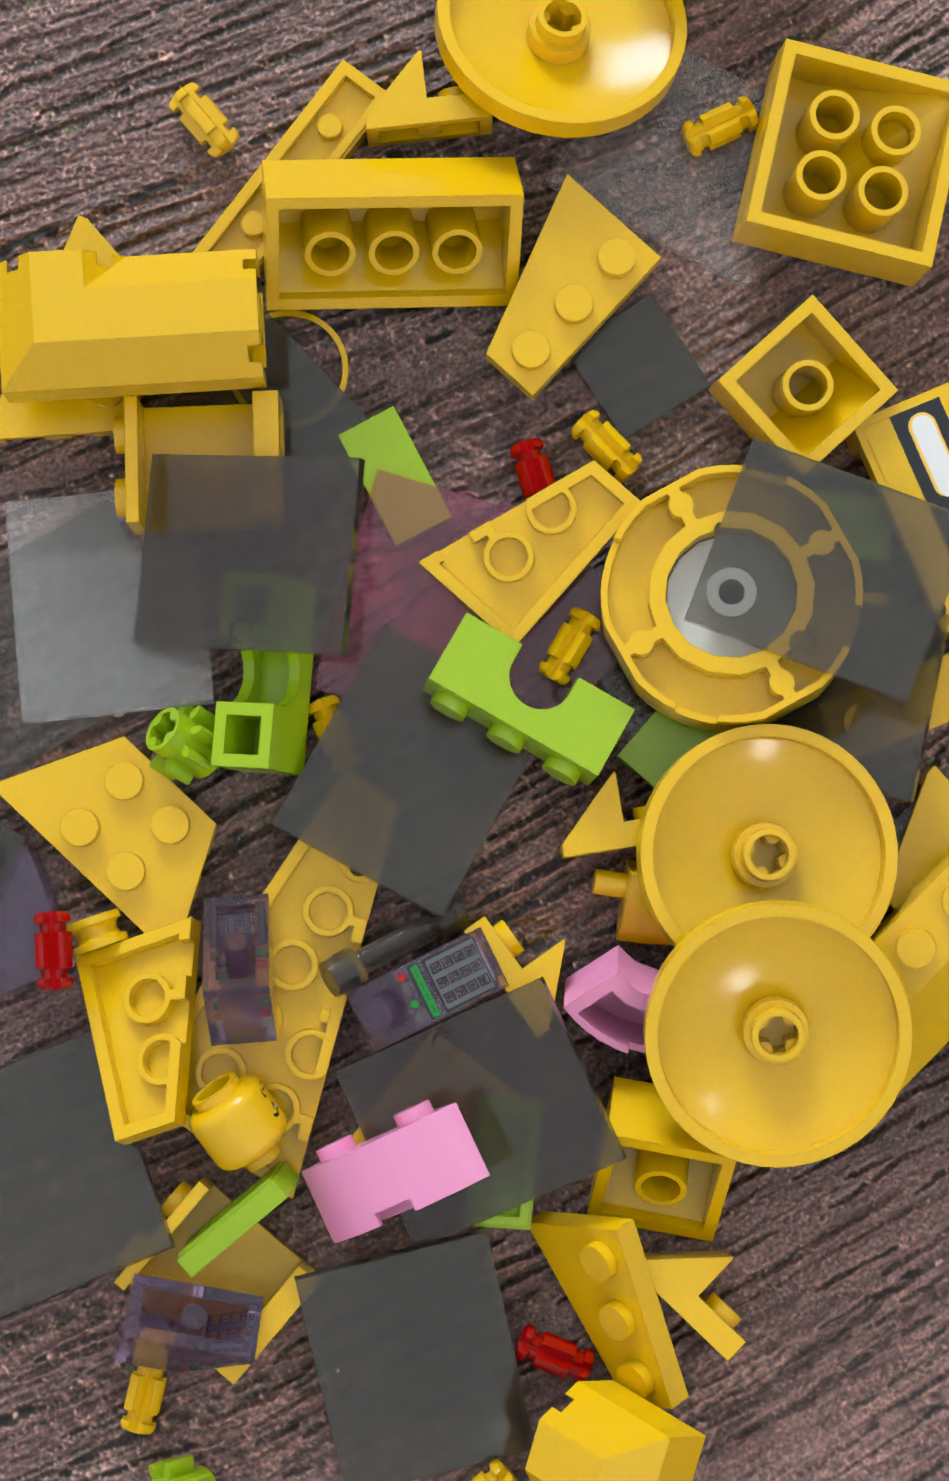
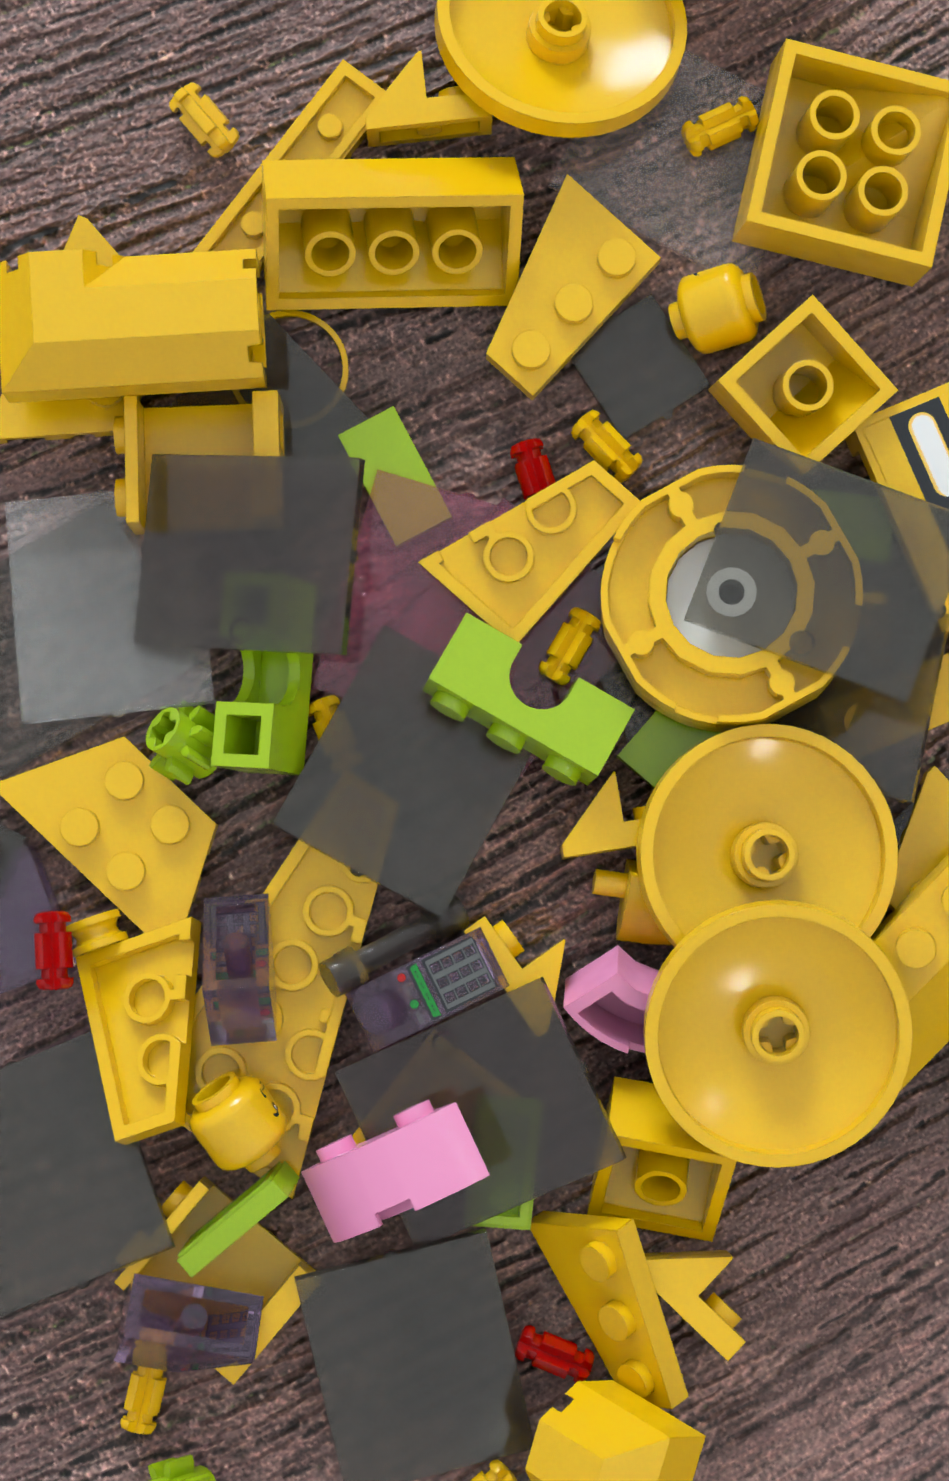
(718, 308): none -> yellow head

